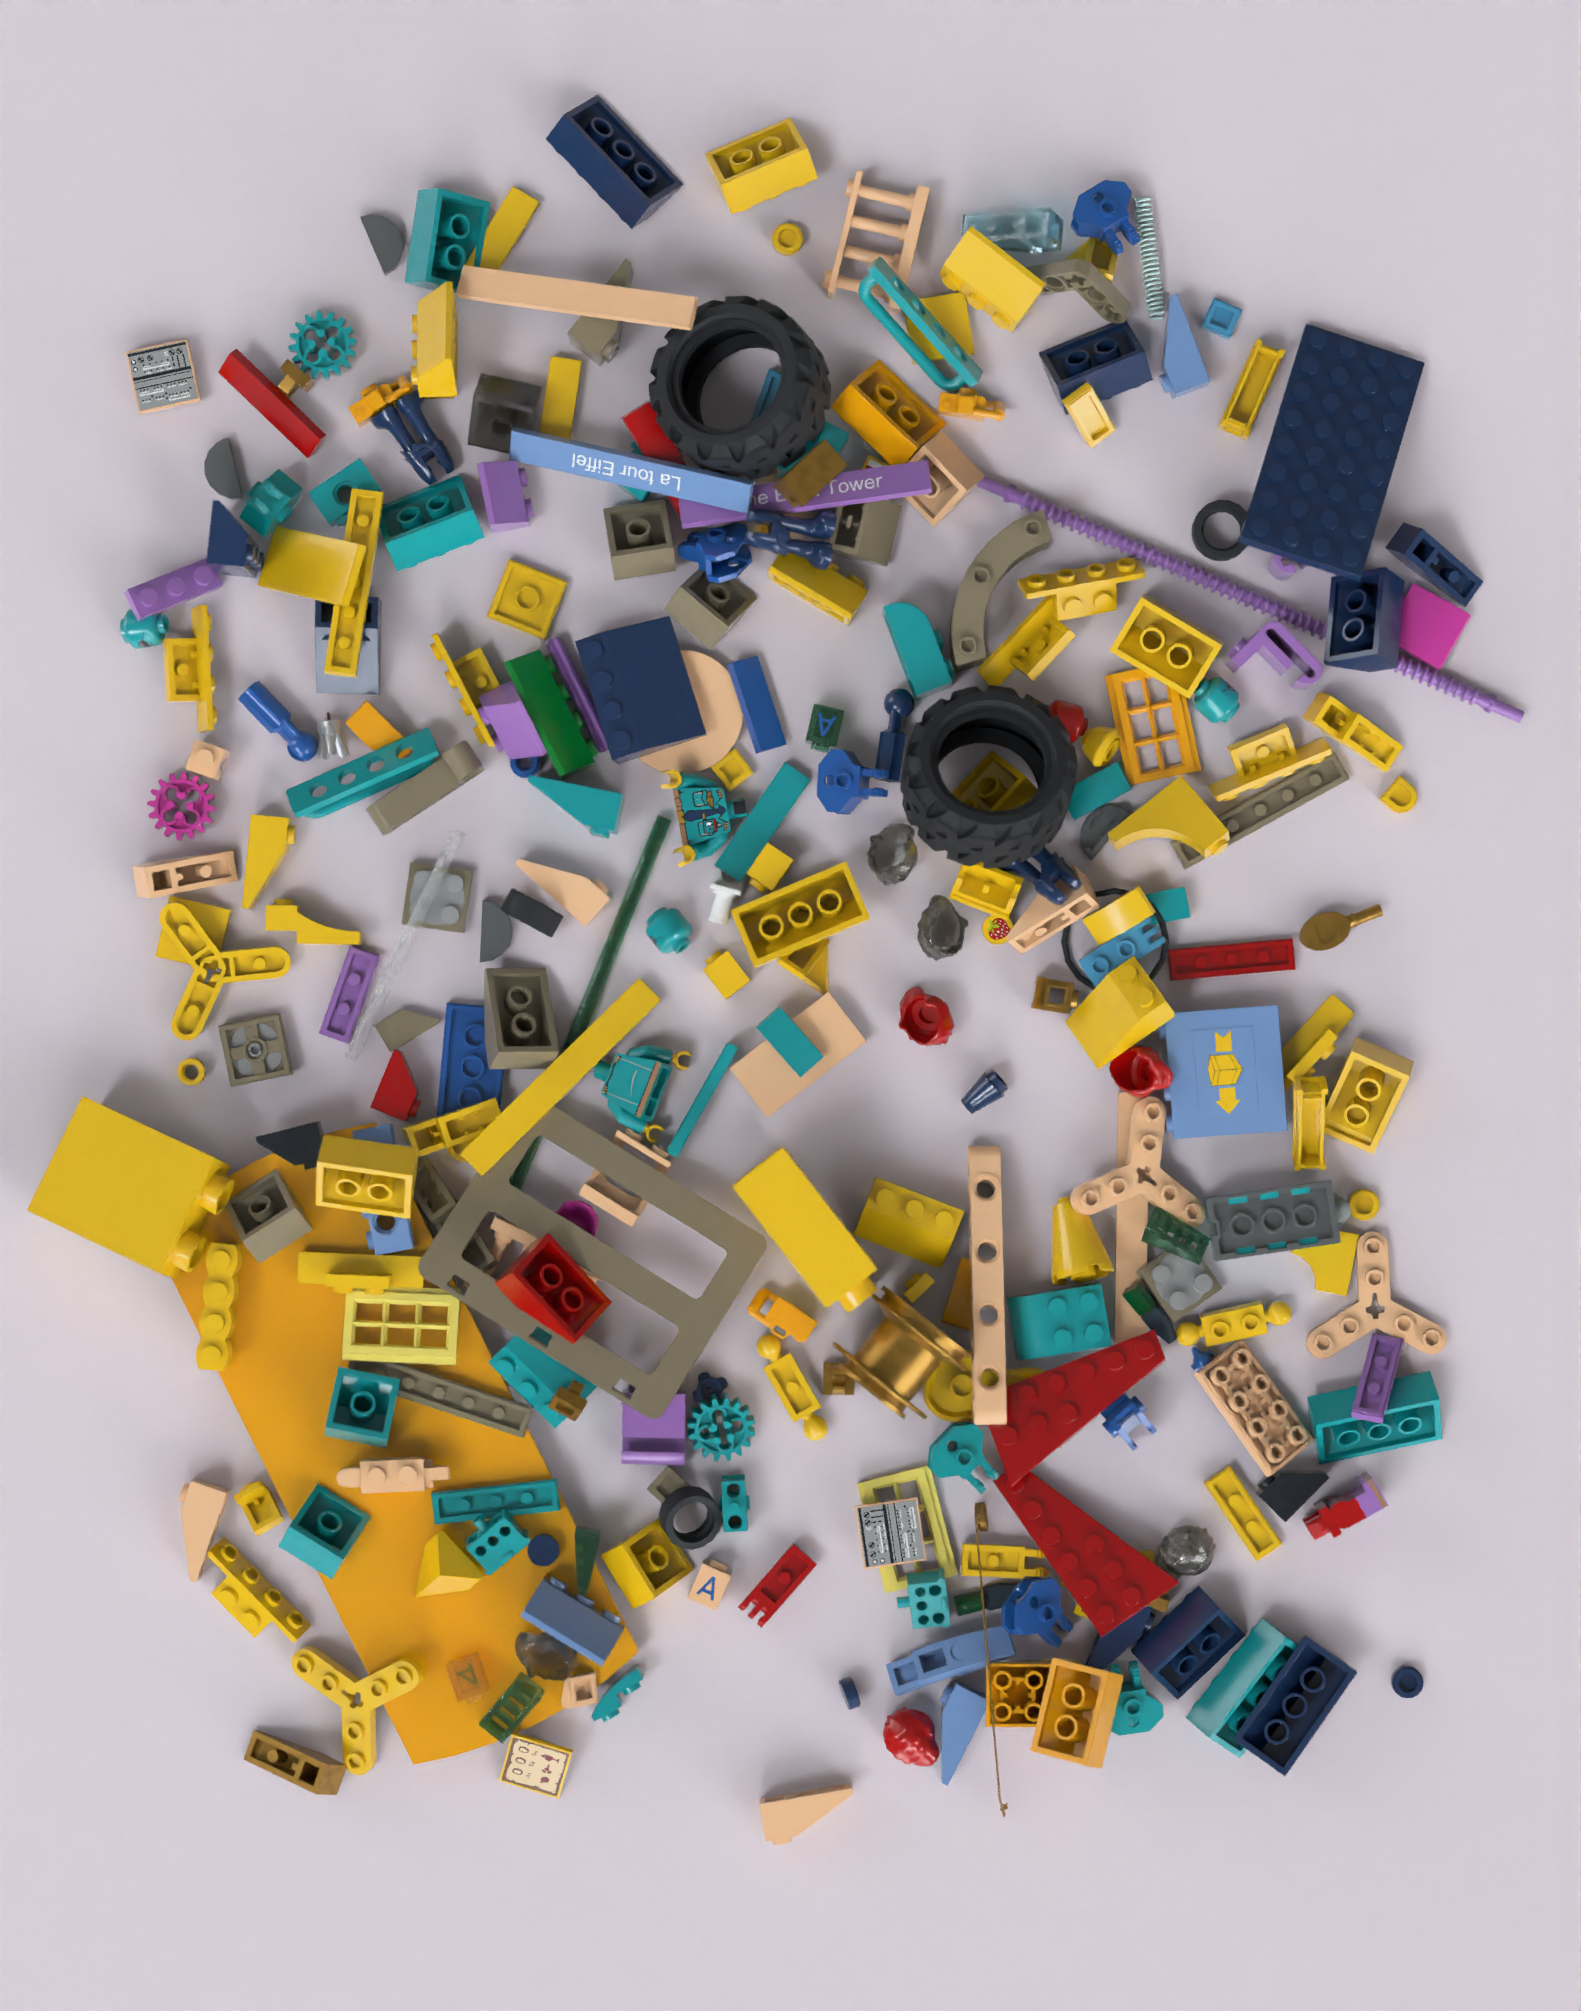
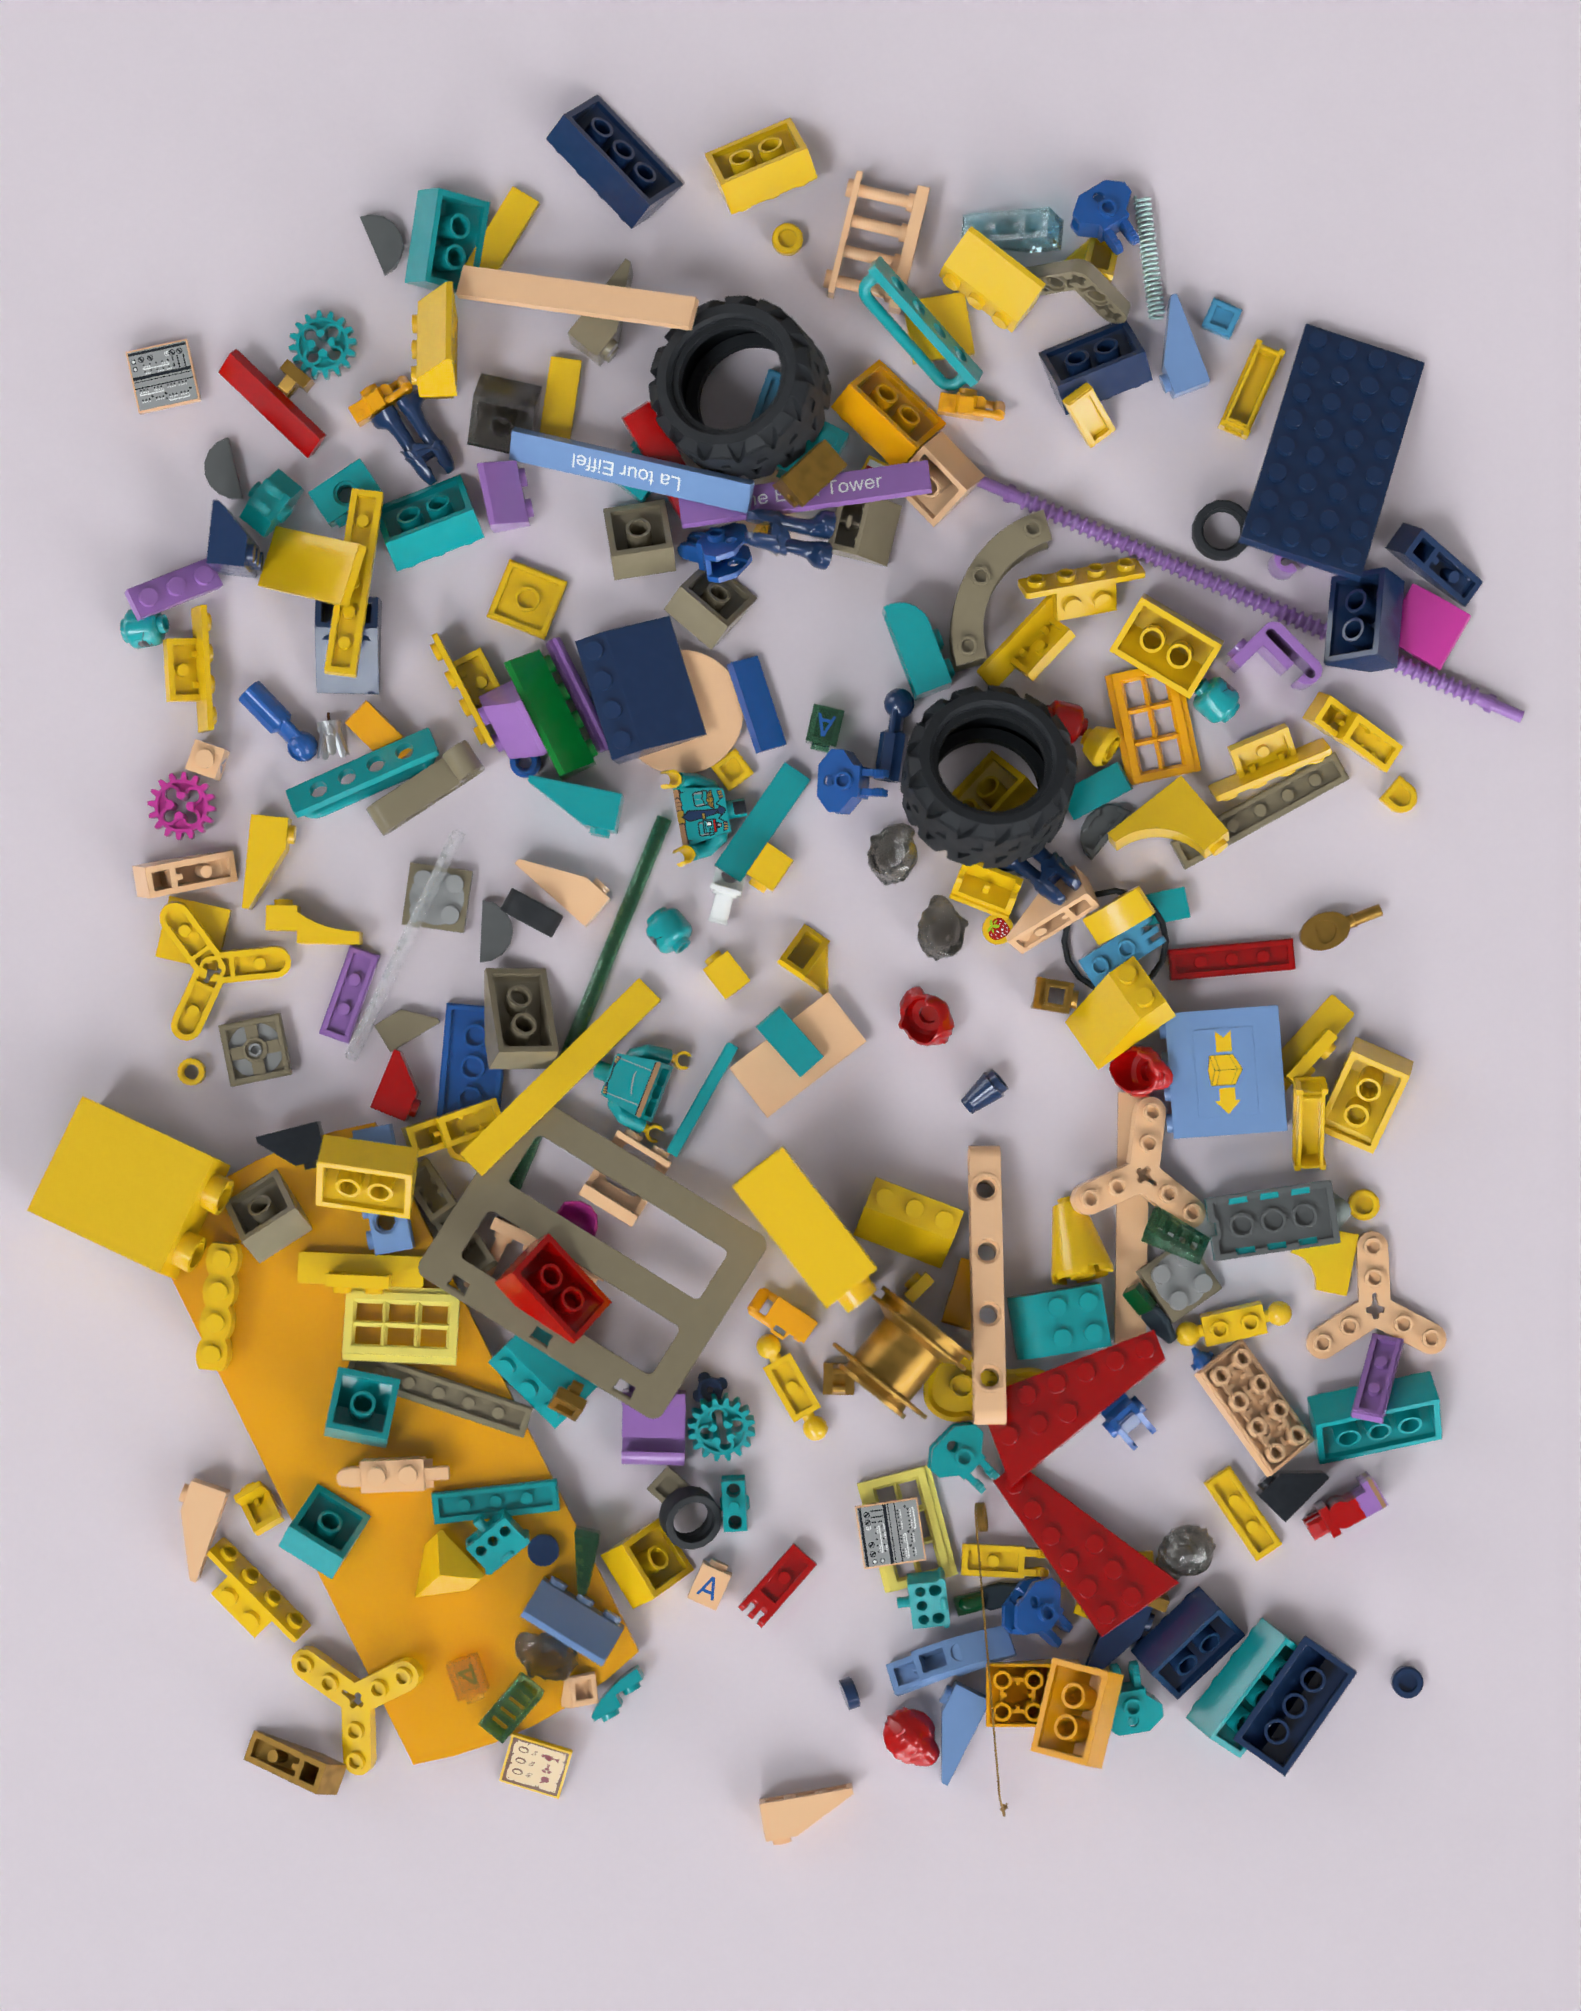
(800, 914): yellow slope -> none
(821, 588): yellow slope -> none

